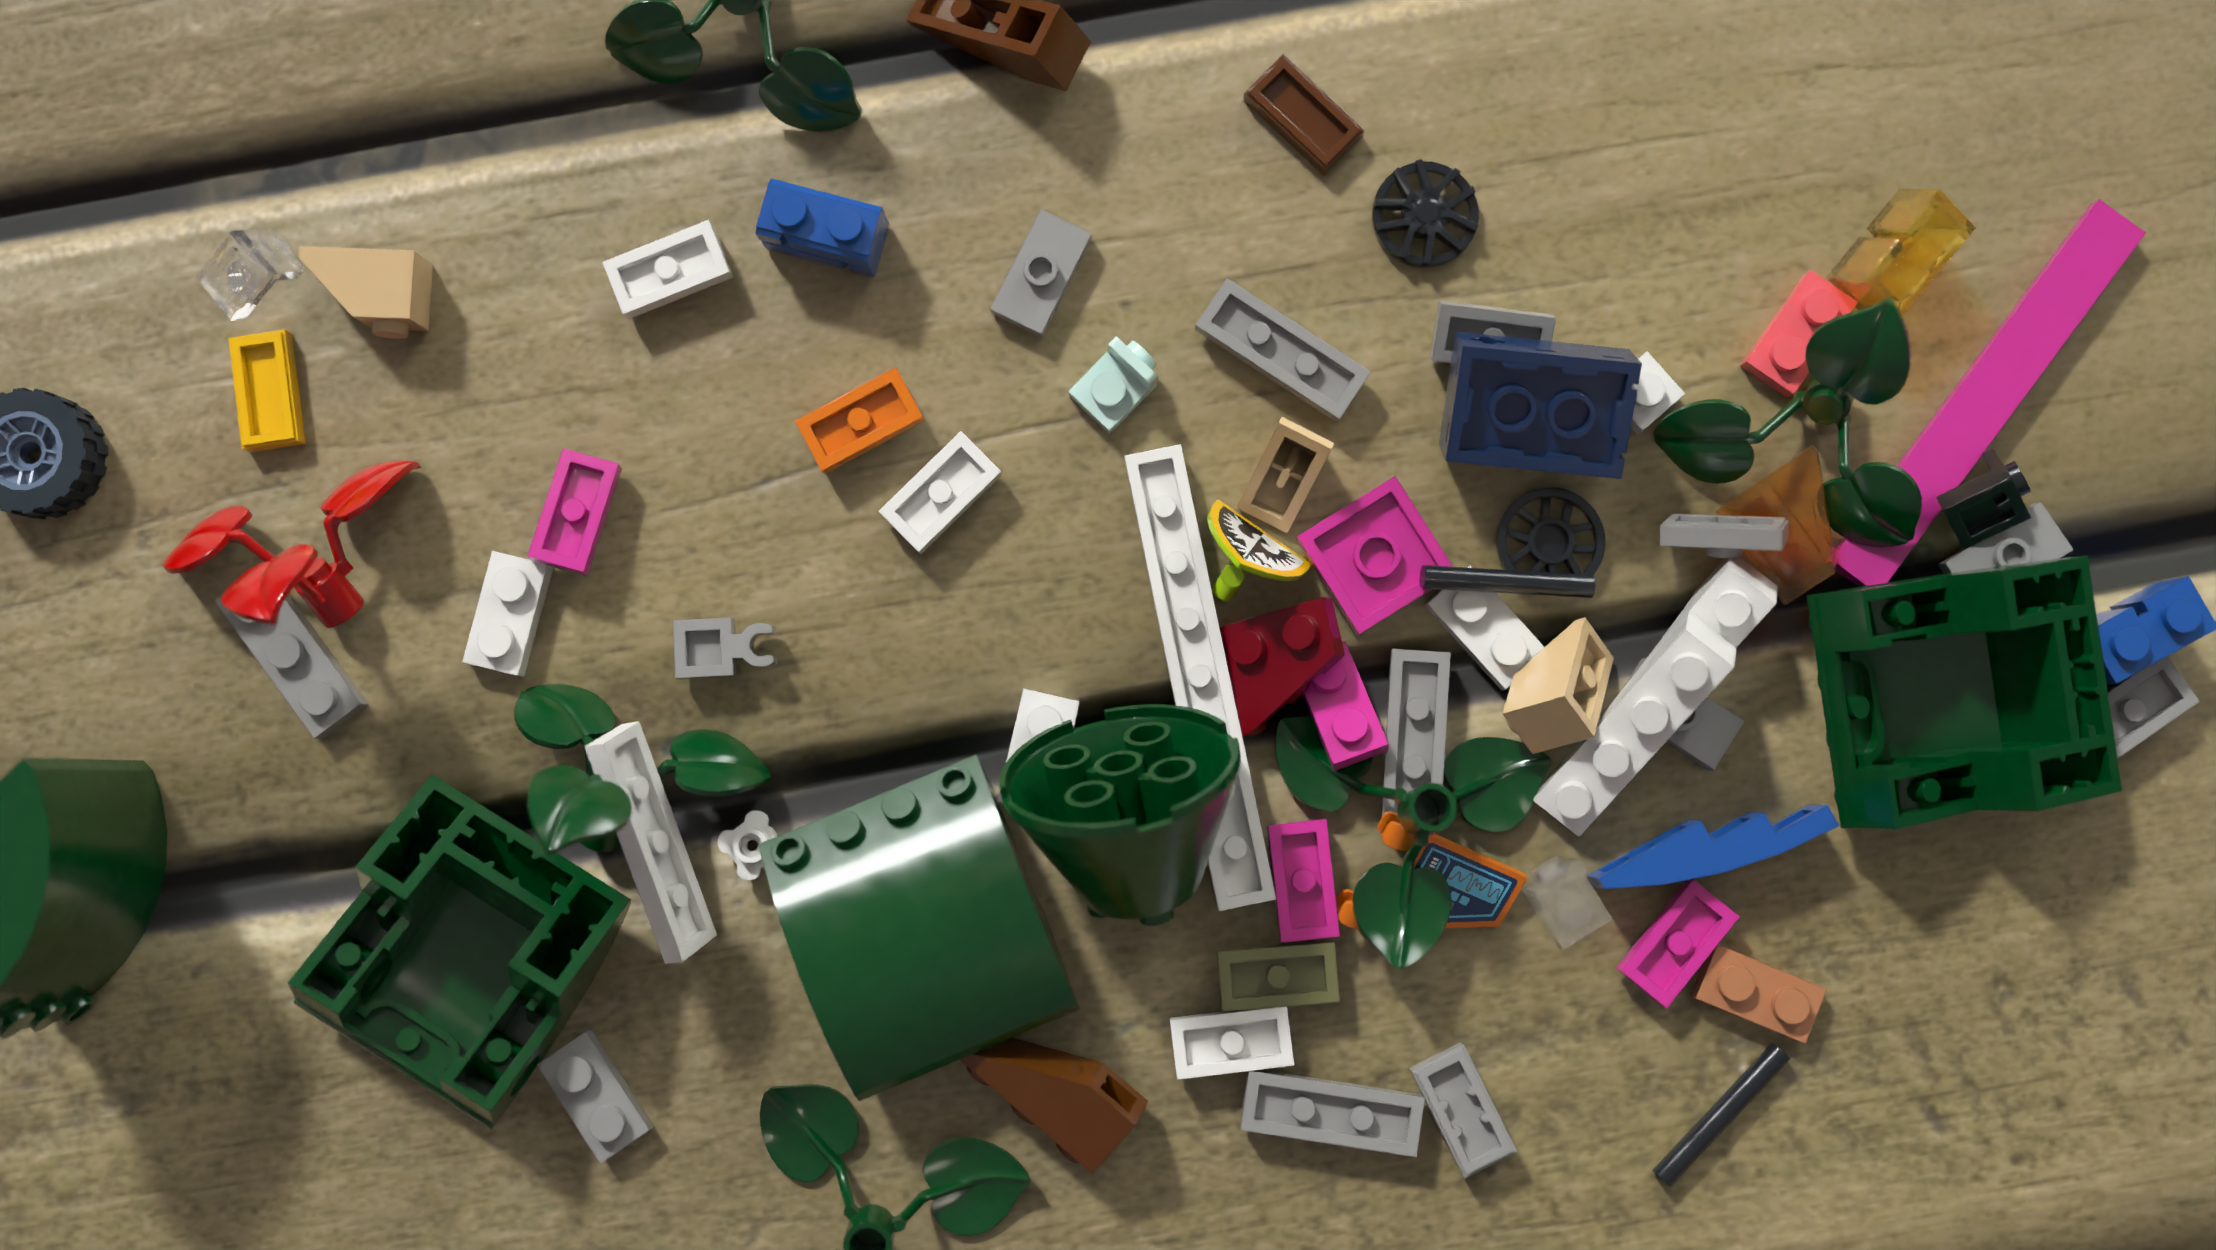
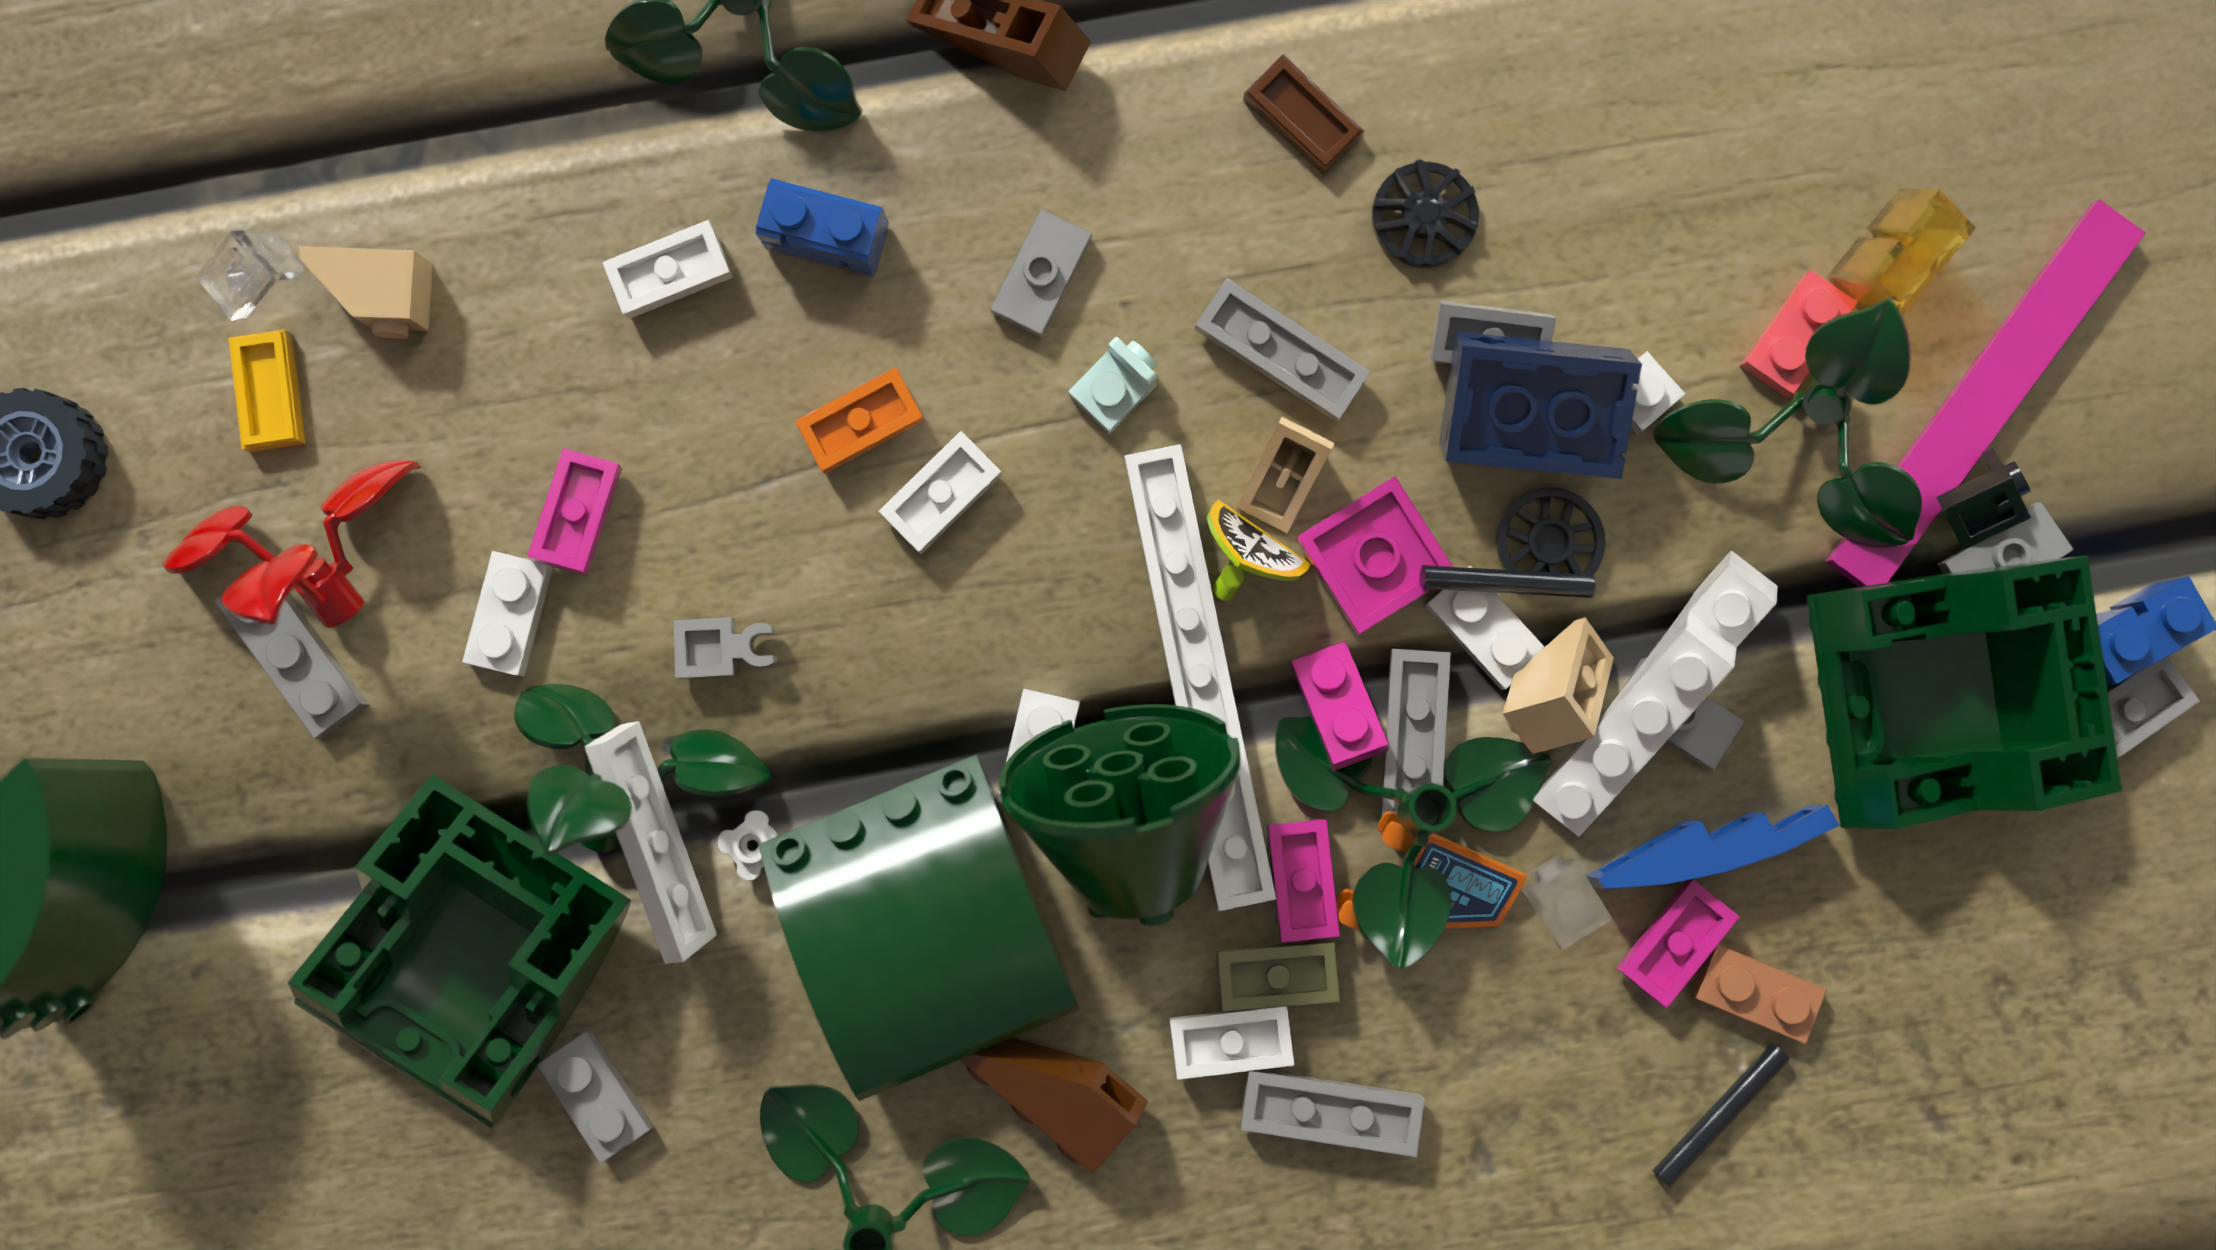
(1277, 658): dark red wing -> none
(1463, 1110): light grey plate -> none
(1725, 534): light grey plate -> none
(1799, 495): clear orange wing -> none

